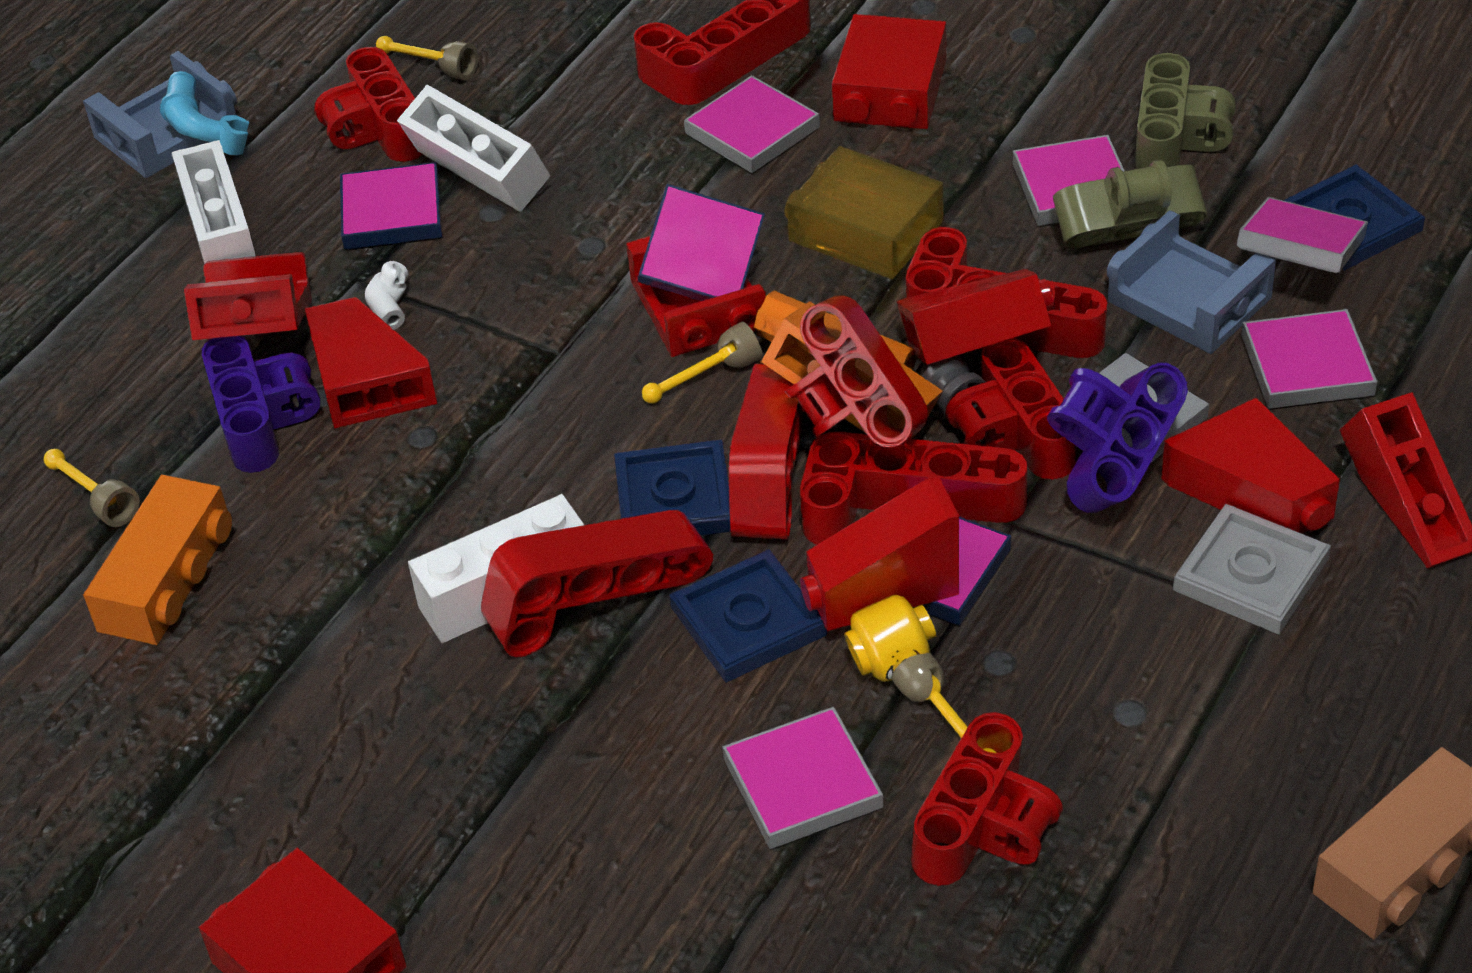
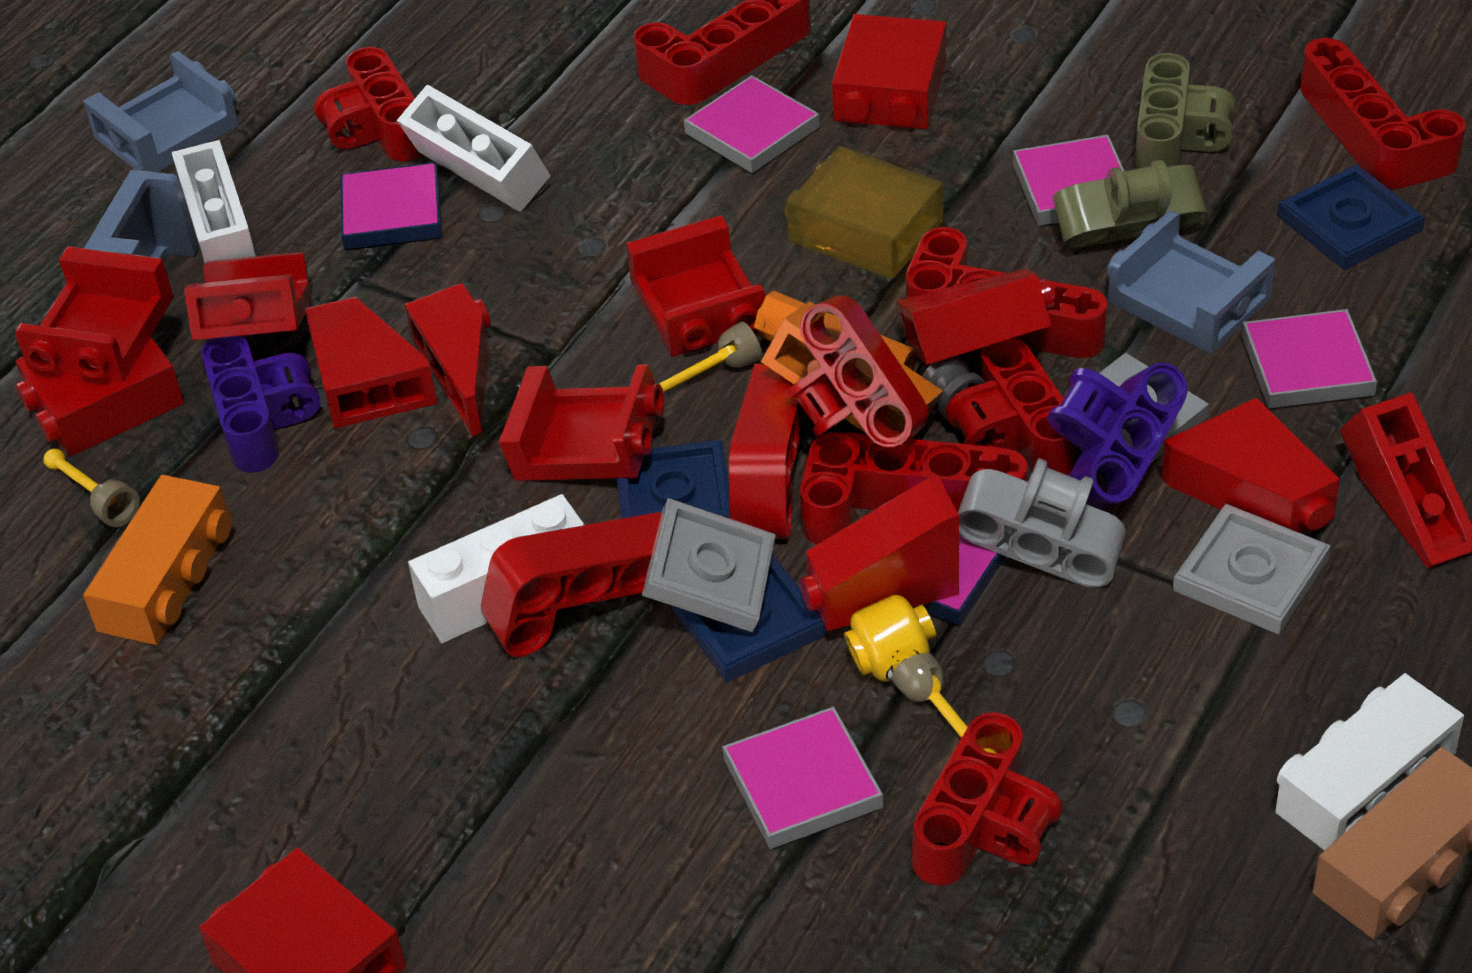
(92, 410): none -> red brick
(99, 315): none -> red panel
(146, 219): none -> sand blue panel
(182, 113): medium azure piece -> none
(385, 291): white arm -> none
(452, 336): none -> red slope
(455, 59): dark tan hinge -> none
(580, 429): none -> red panel
(700, 245): dark pink tile -> none
(709, 565): none -> light grey tile
(1043, 523): none -> light grey piece
(1302, 235): tile -> none
(1364, 759): none -> white brick
(1370, 124): none -> red beam

